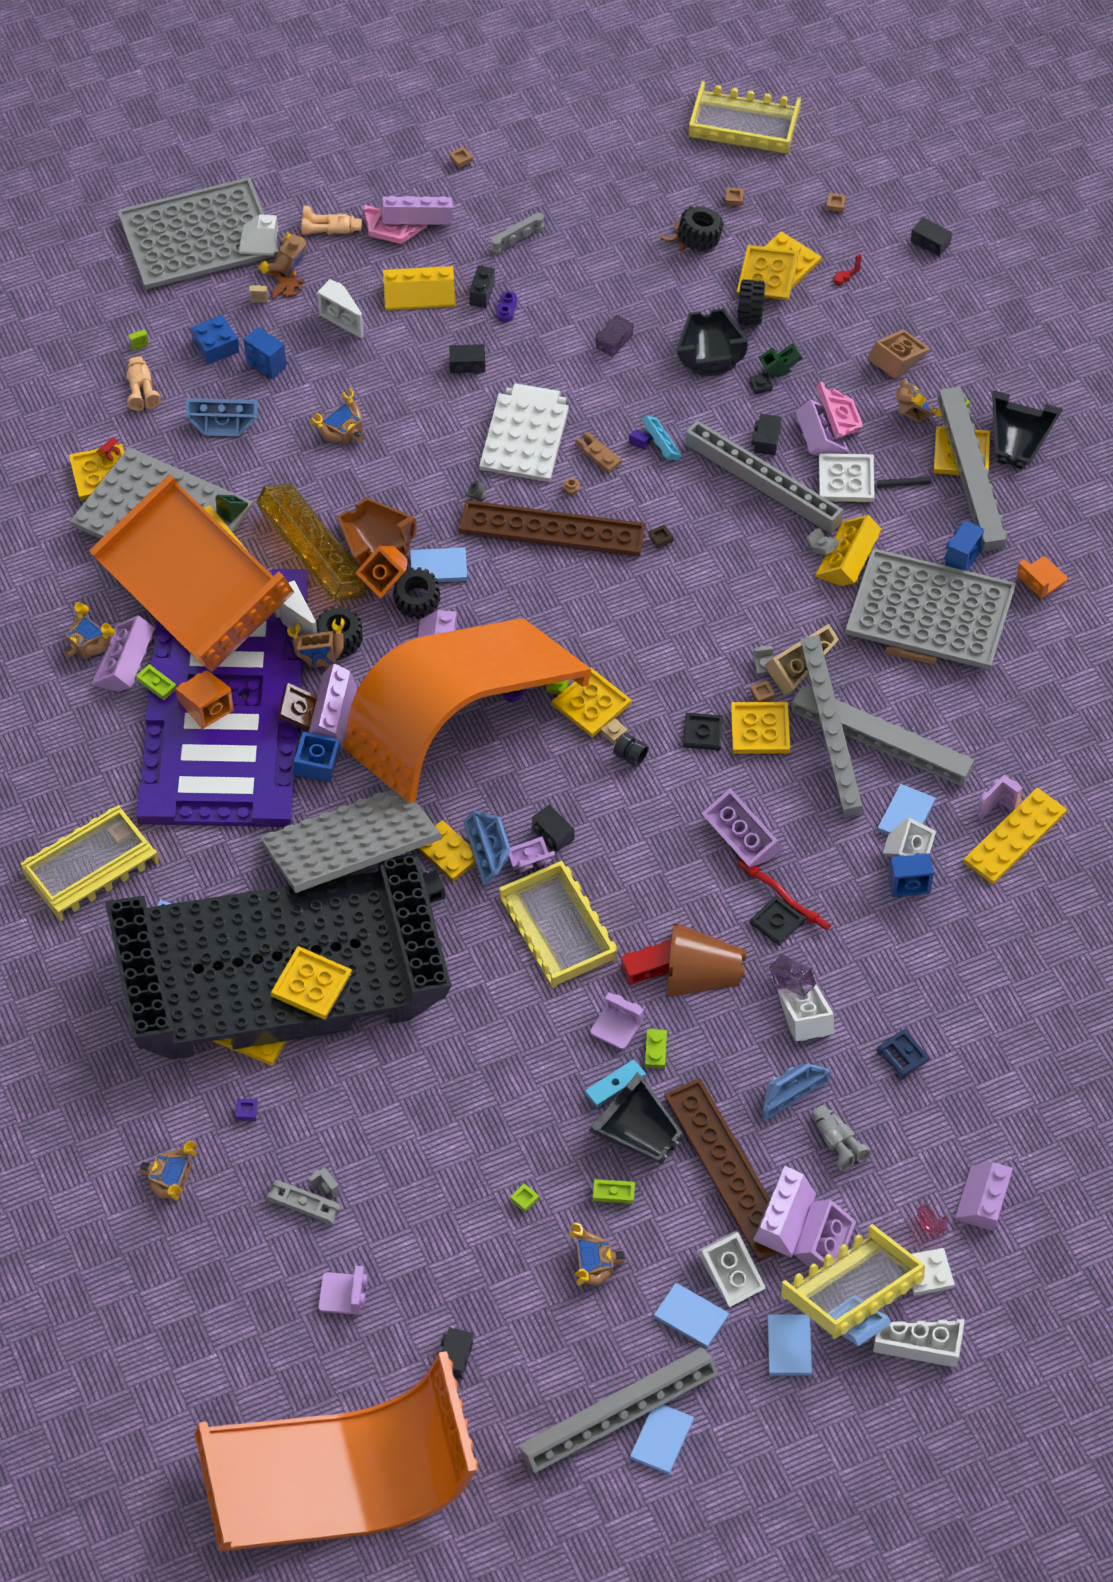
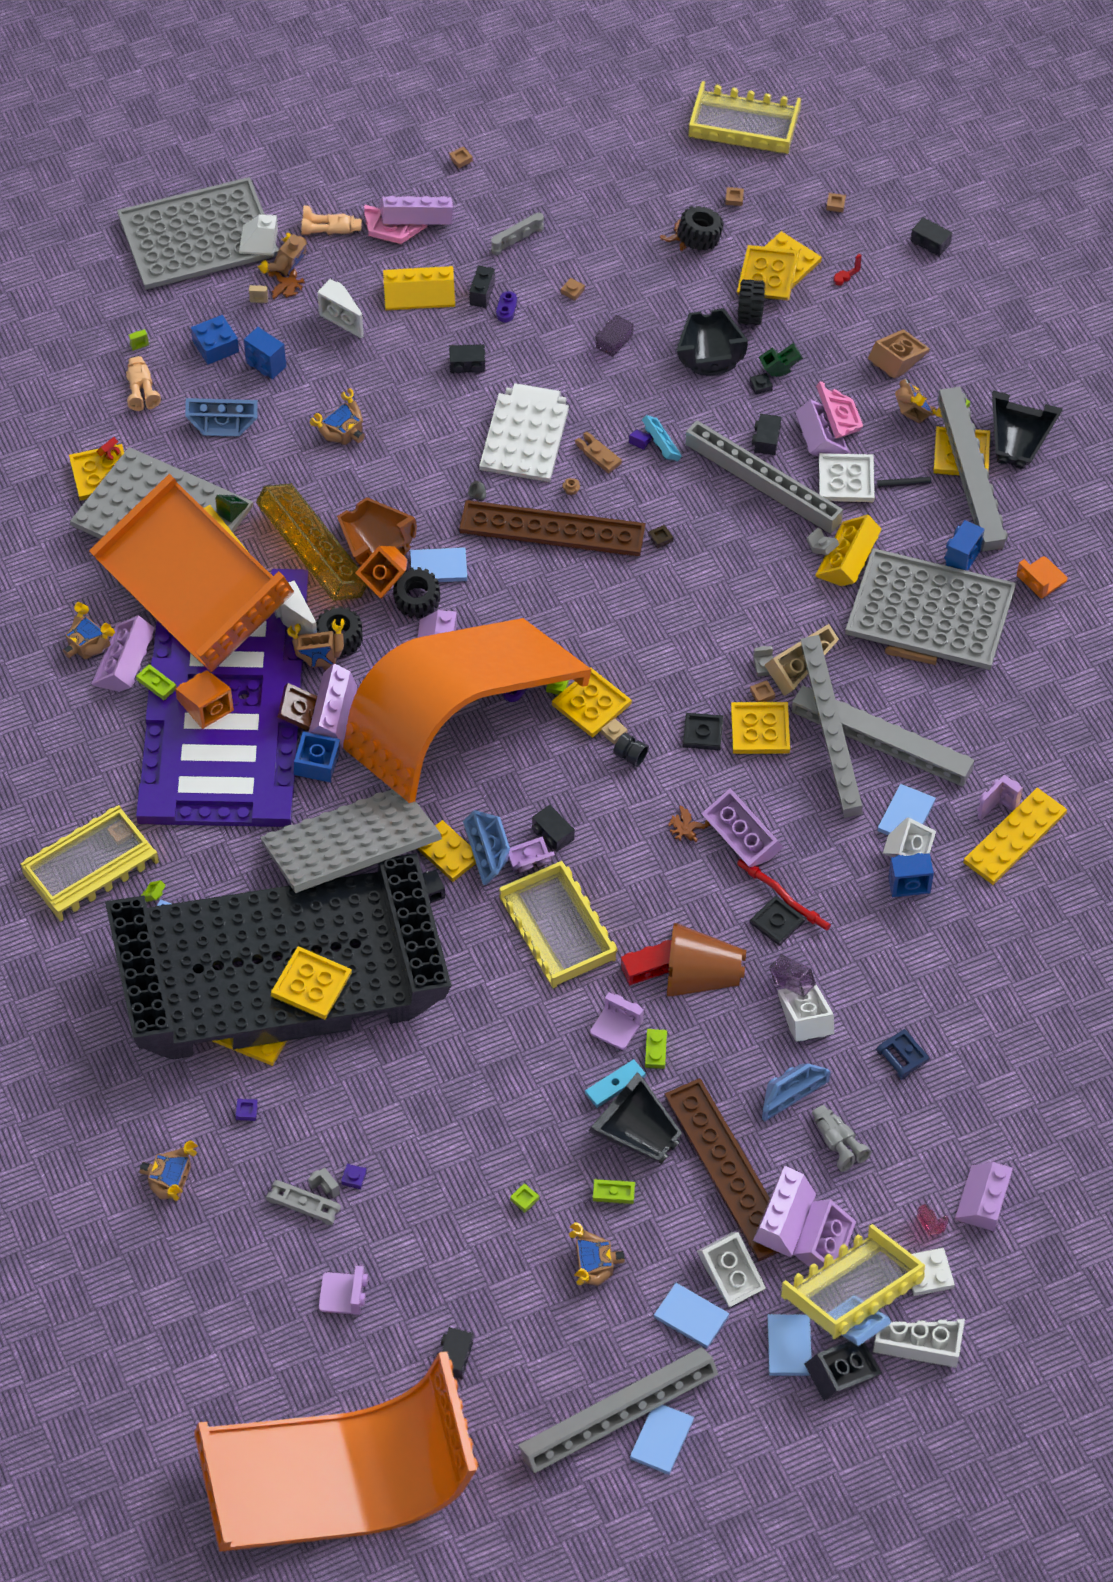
(154, 891): none -> lime plate
(354, 1176): none -> dark purple plate
(572, 289): none -> medium nougat plate
(687, 827): none -> dark orange piece
(841, 1369): none -> black slope

